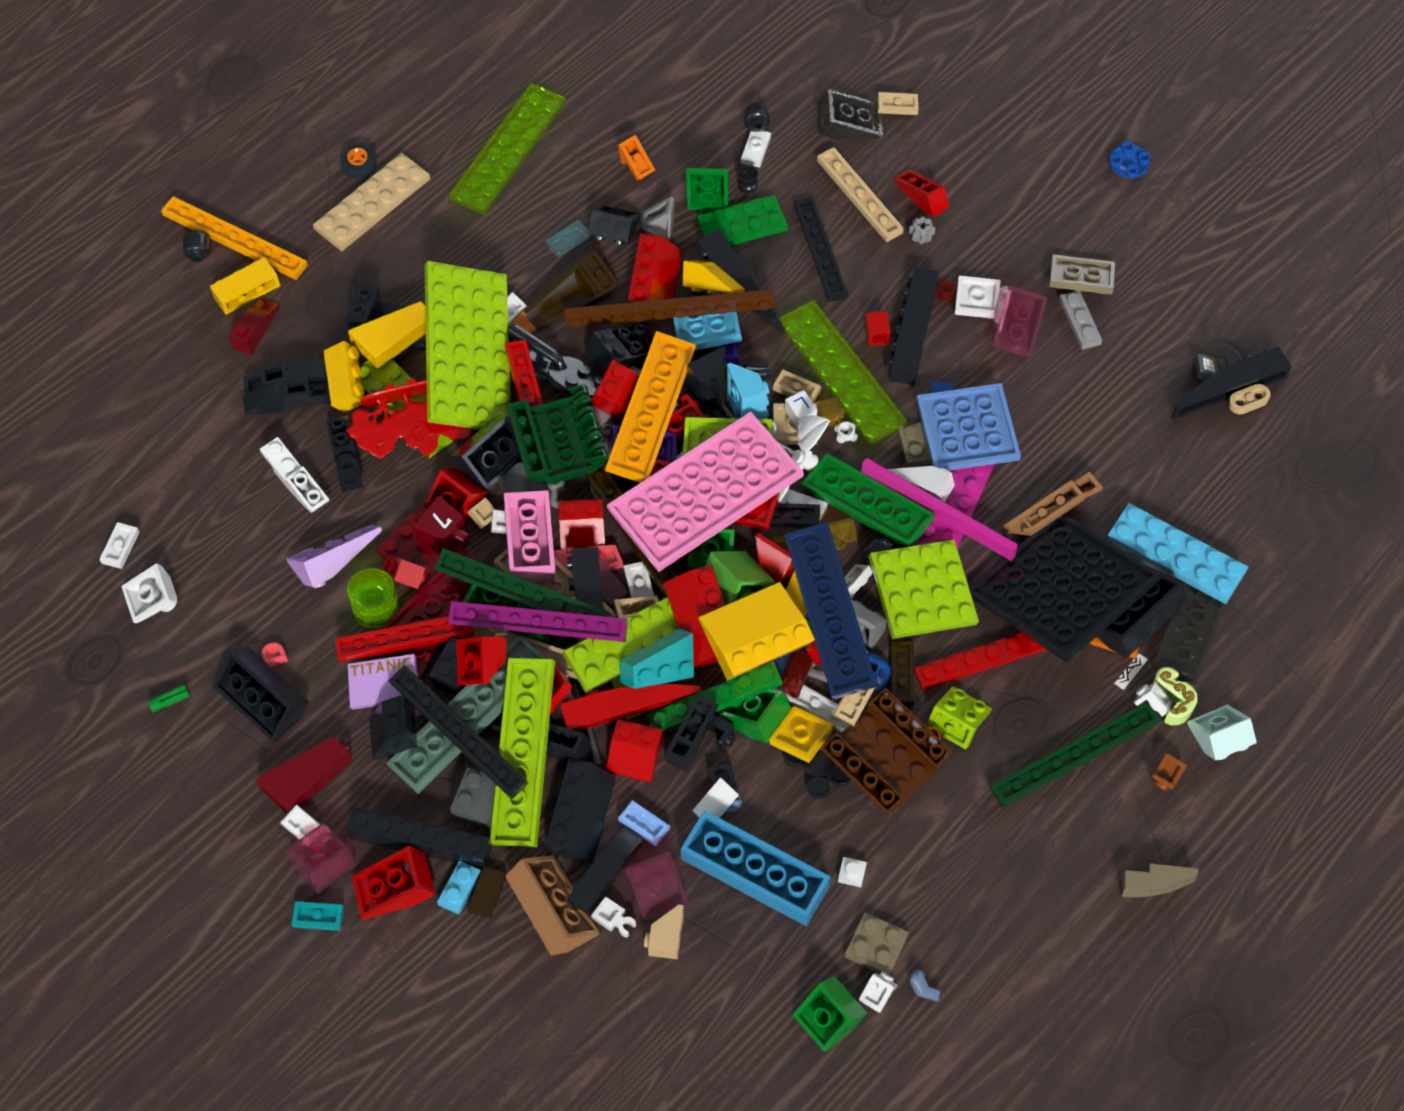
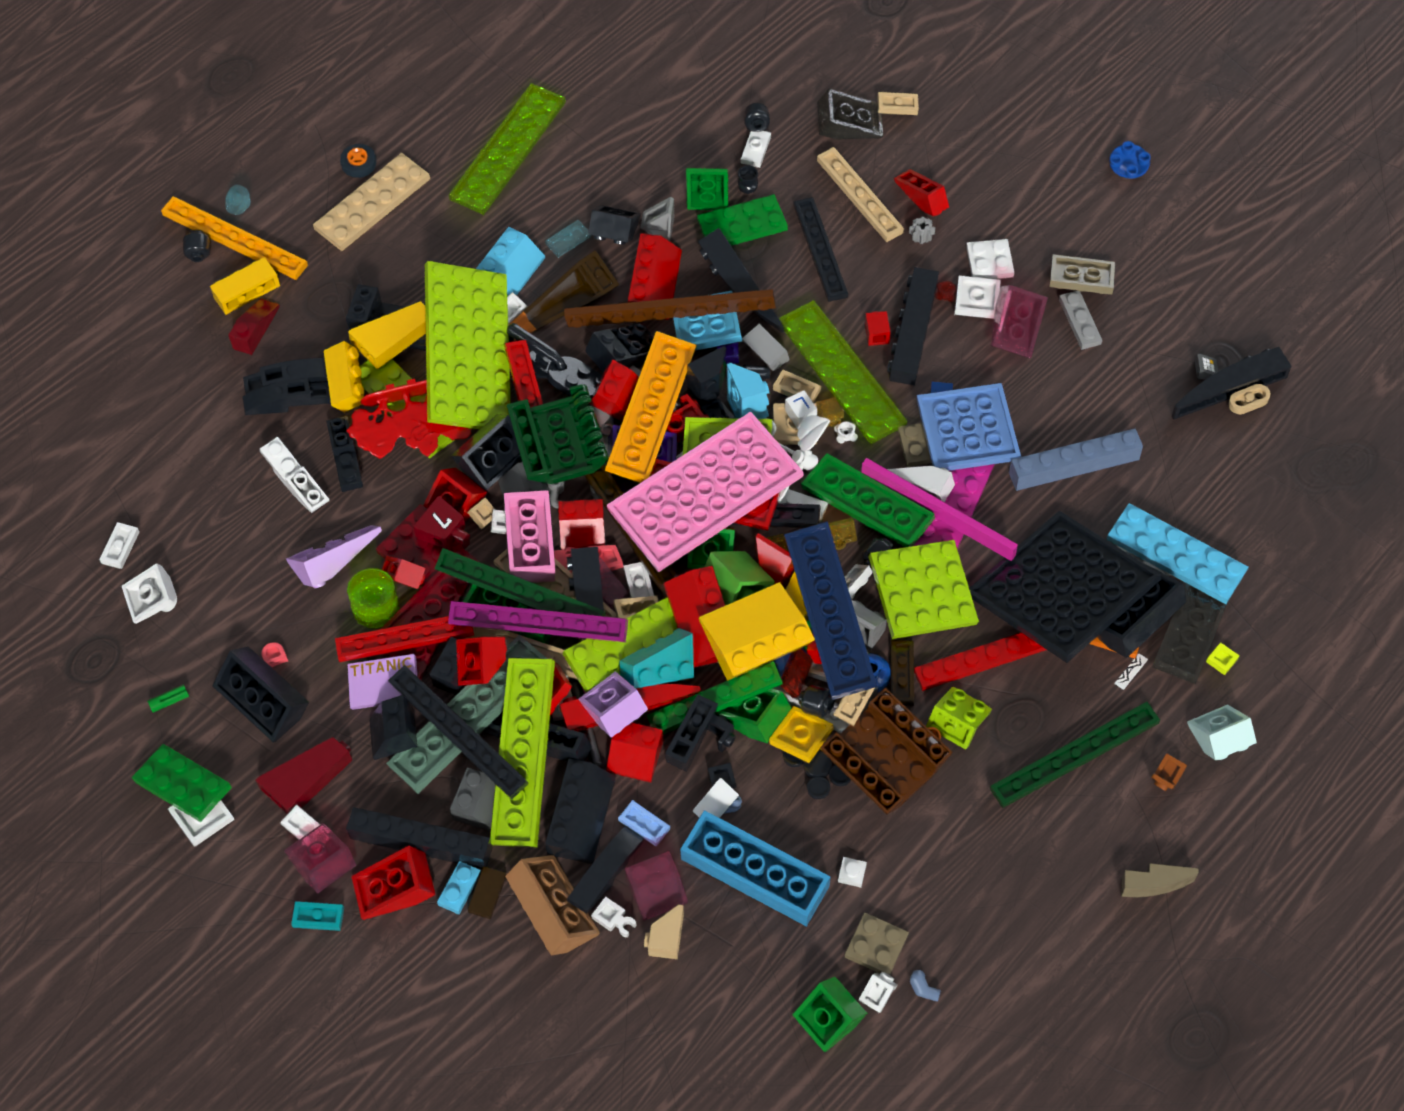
(181, 782): none -> green plate
(199, 831): none -> white plate
(237, 200): none -> clear light blue plate
(514, 256): none -> medium azure slope
(613, 704): none -> lavender slope
(635, 157): orange slope -> none
(708, 276): yellow slope -> none
(766, 347): none -> light grey hinge
(816, 701): none -> black head
(990, 259): none -> white plate
(1053, 506): medium nougat wedge -> none
(1075, 459): none -> sand blue brick
(1156, 696): white bracket -> none
(1180, 692): yellowish green animal -> none
(1222, 658): none -> neon yellow plate

